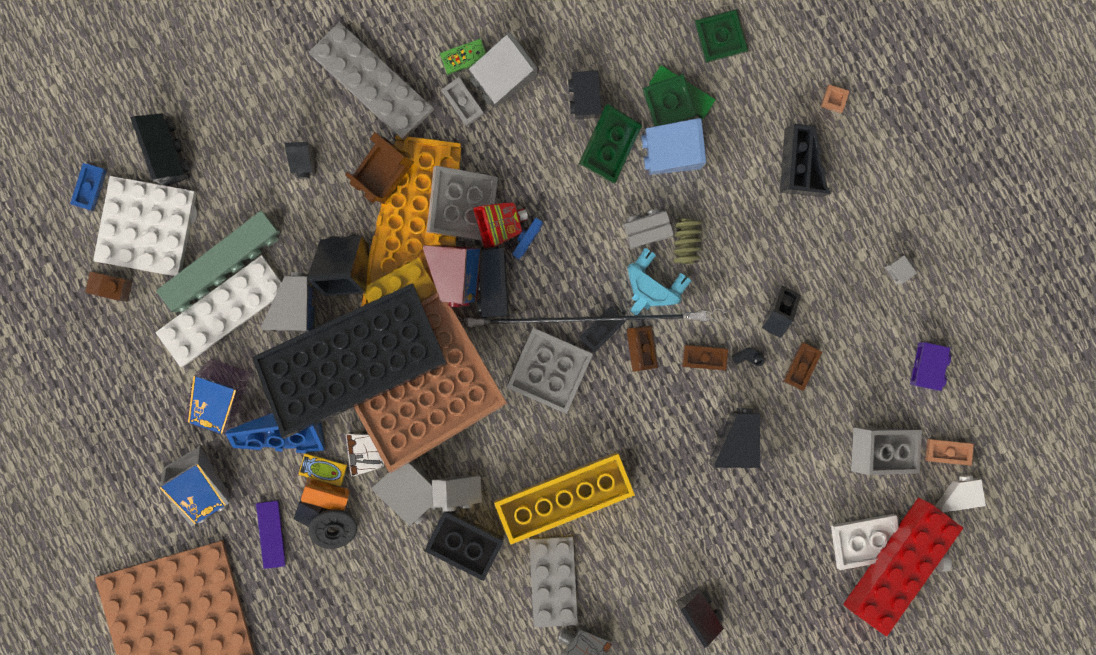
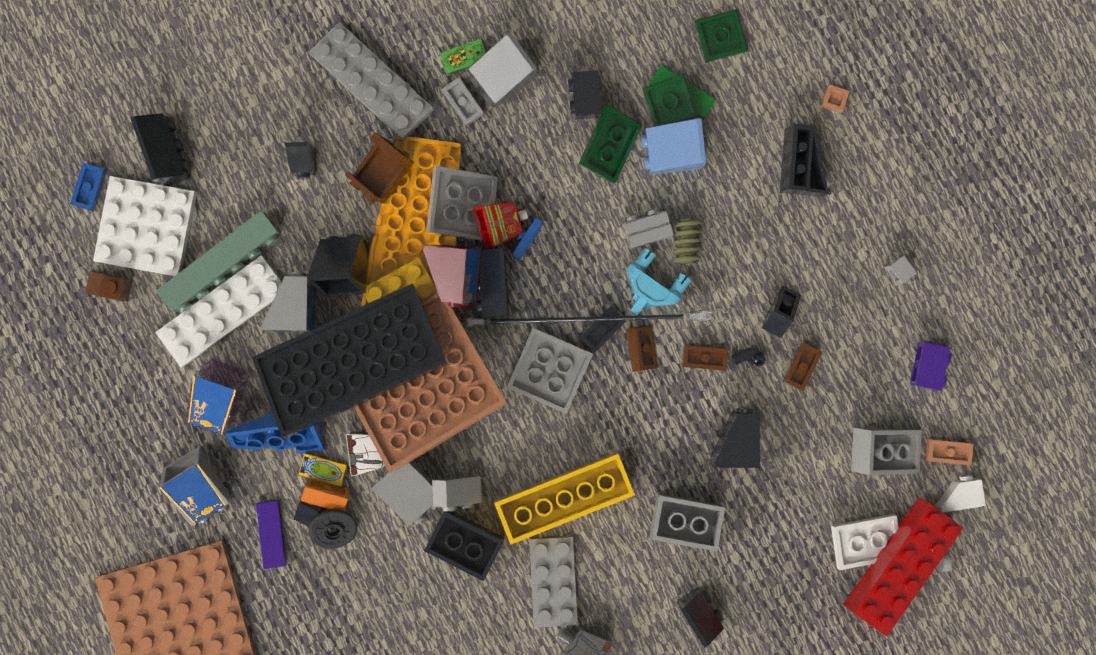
(687, 522): none -> light grey brick

